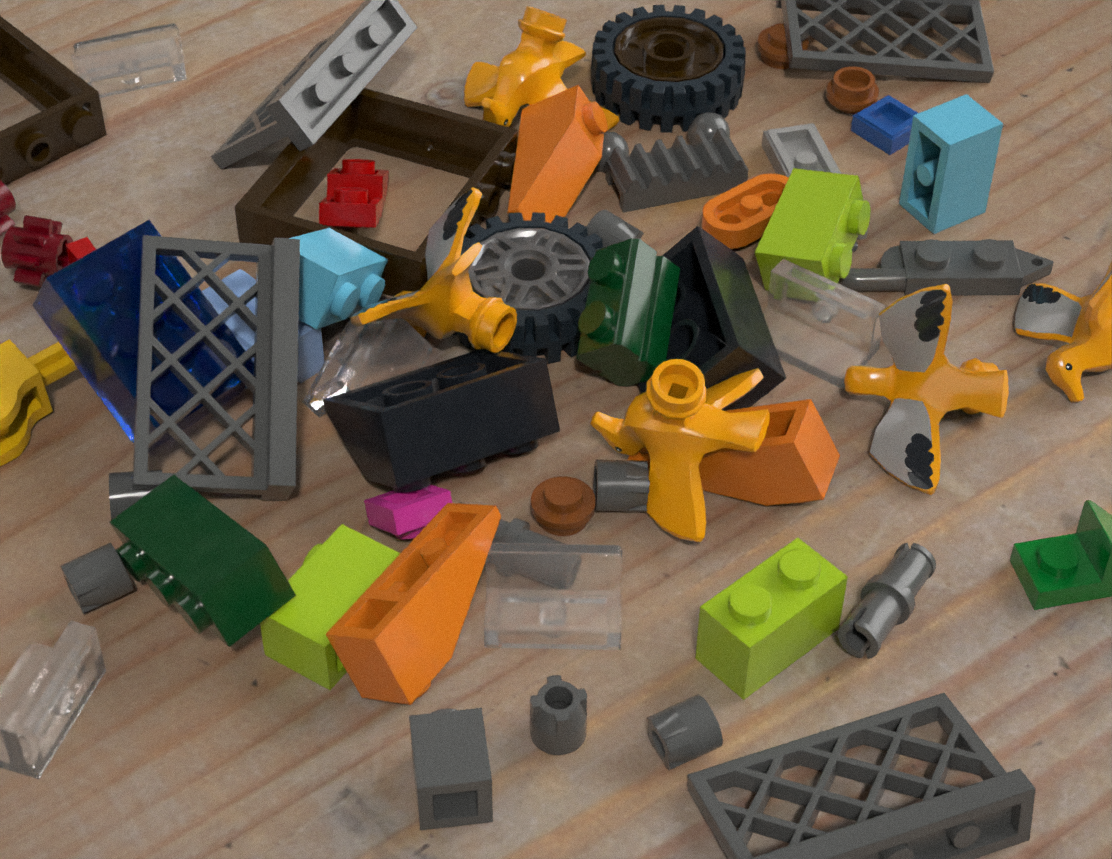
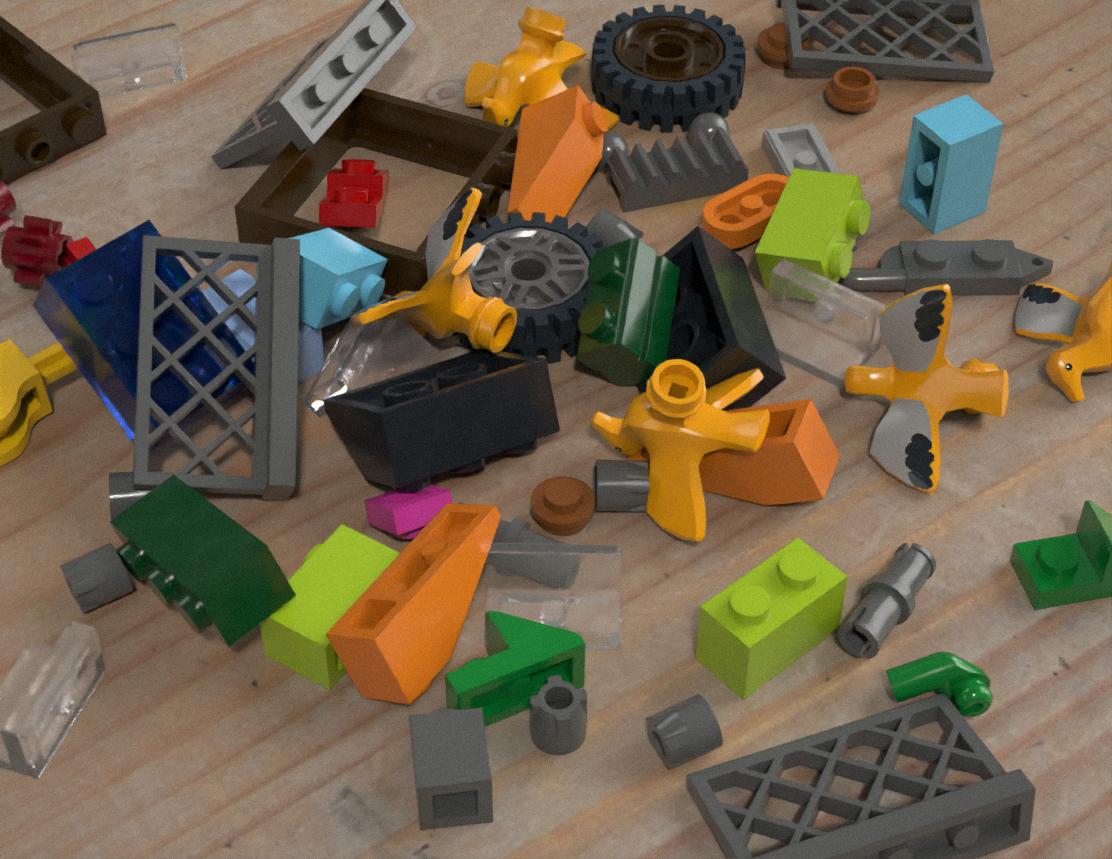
(517, 666): none -> green slope
(885, 124): blue tile -> none
(945, 674): none -> green arm

